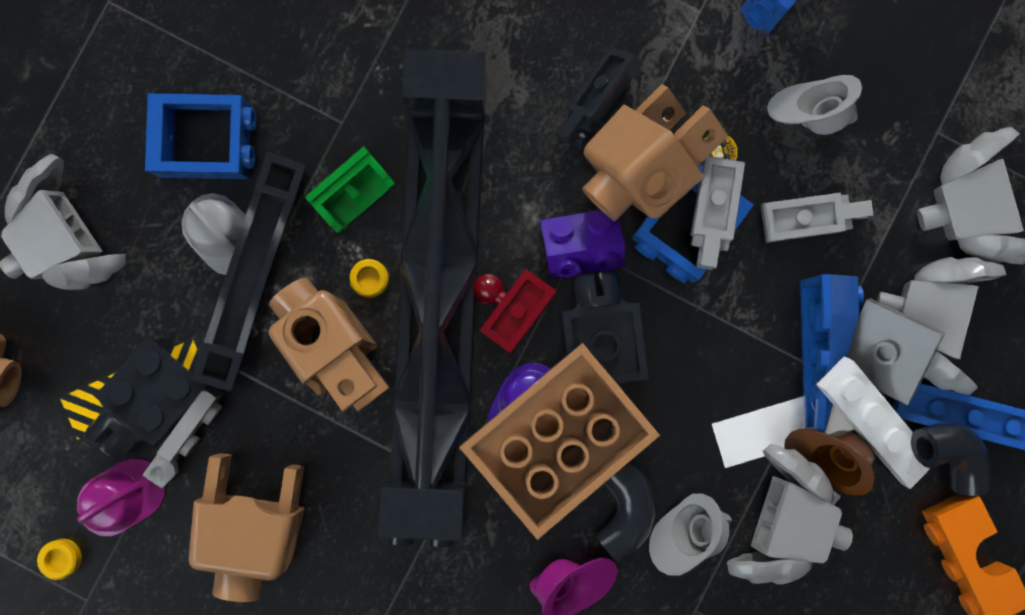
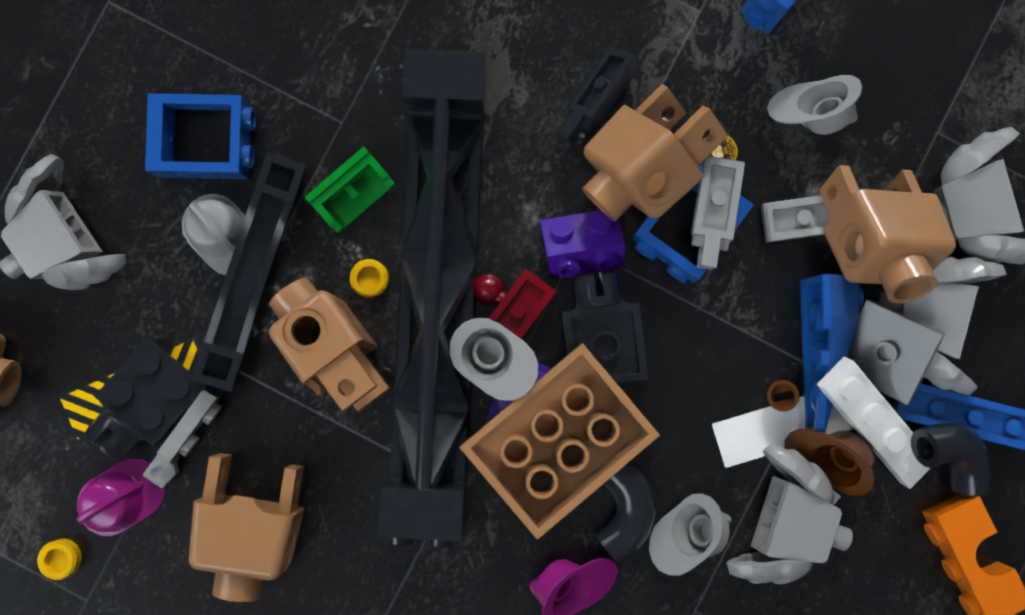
(494, 359): none -> light grey piece
(780, 387): none -> reddish brown hinge
(887, 234): none -> medium nougat piece

